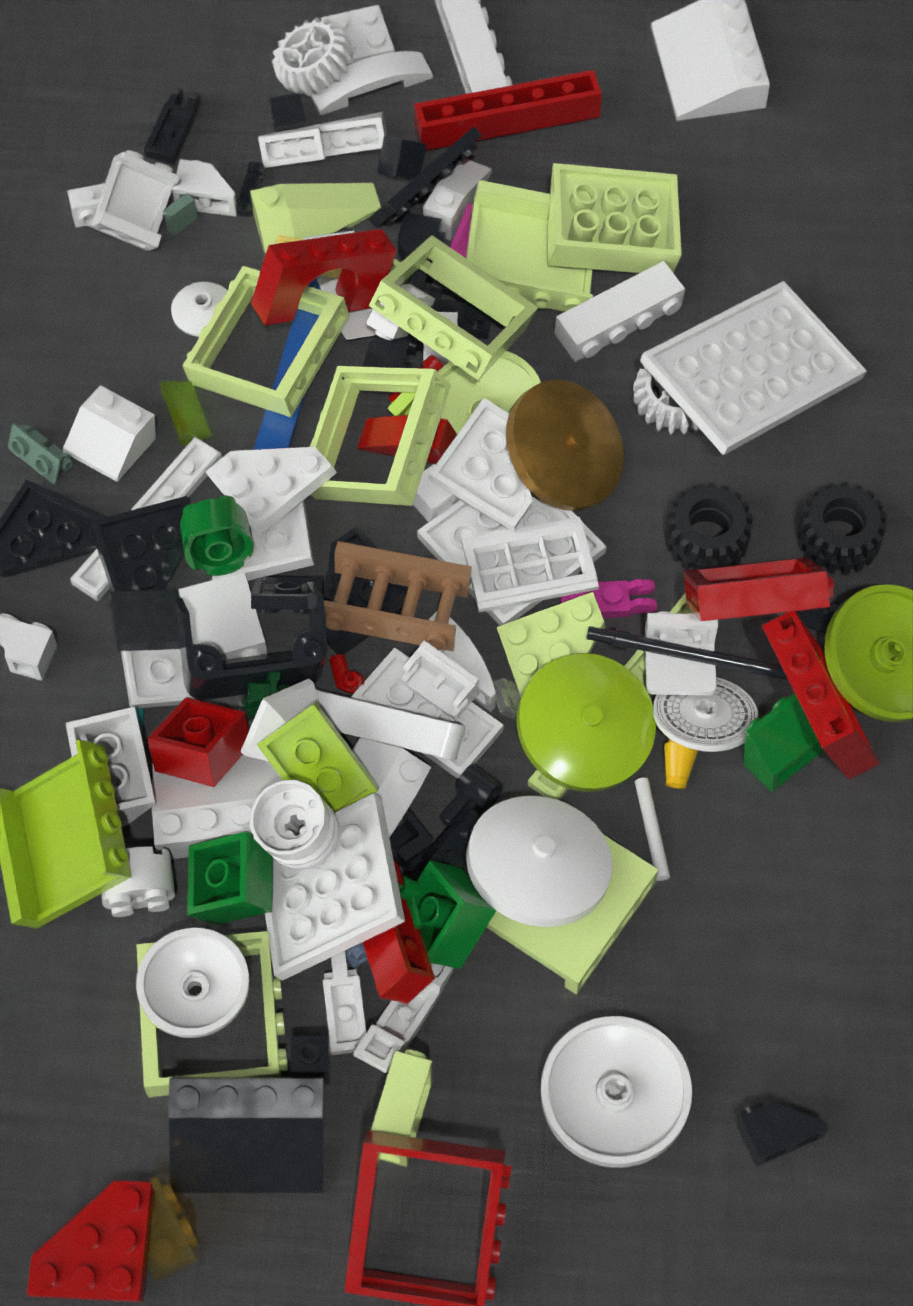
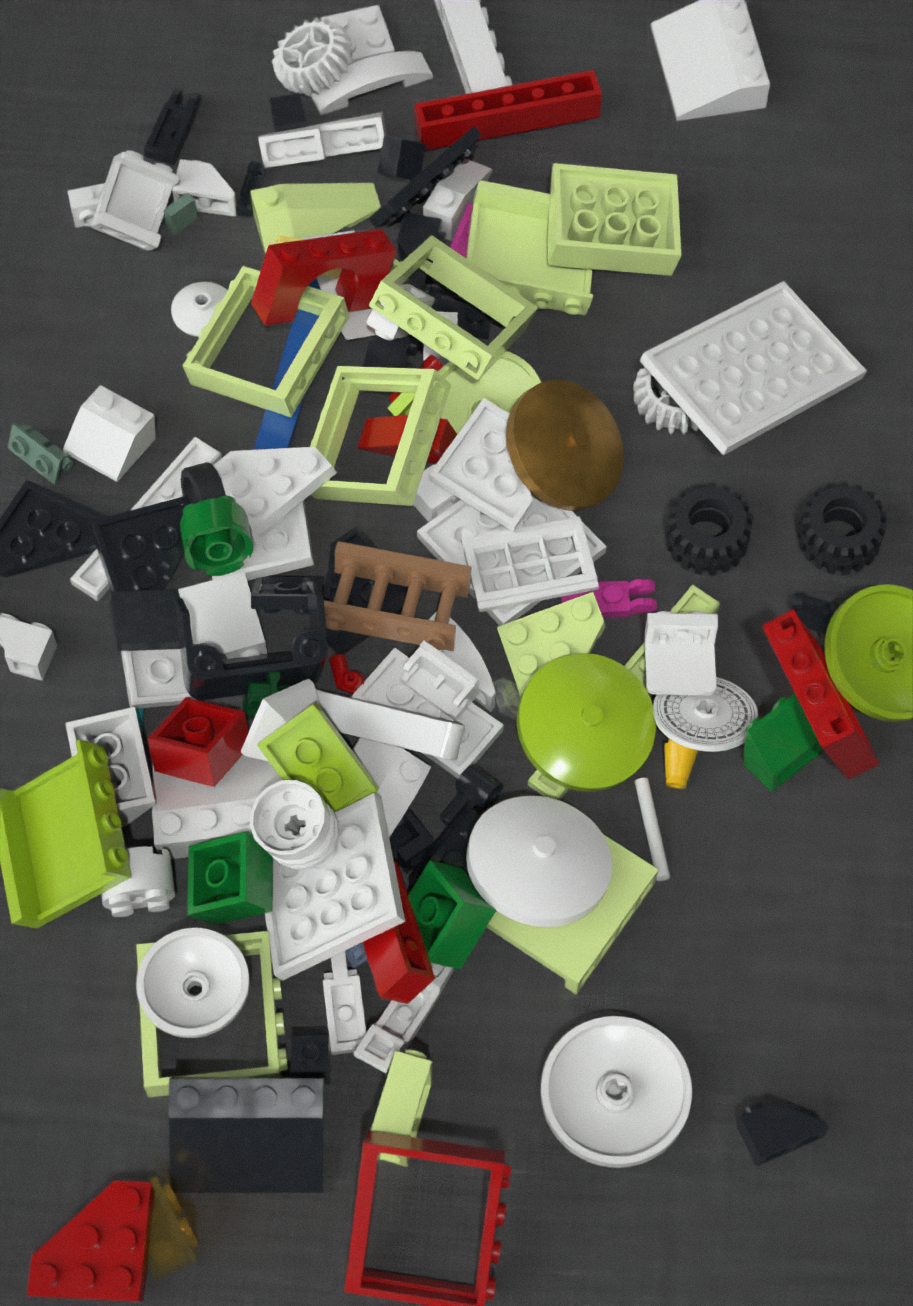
(184, 411): clear neon green slope -> none
(201, 483): none -> black tyre
(411, 892): green hand -> none
(619, 311): white brick -> none
(622, 639): black bar -> none
(757, 589): red window -> none

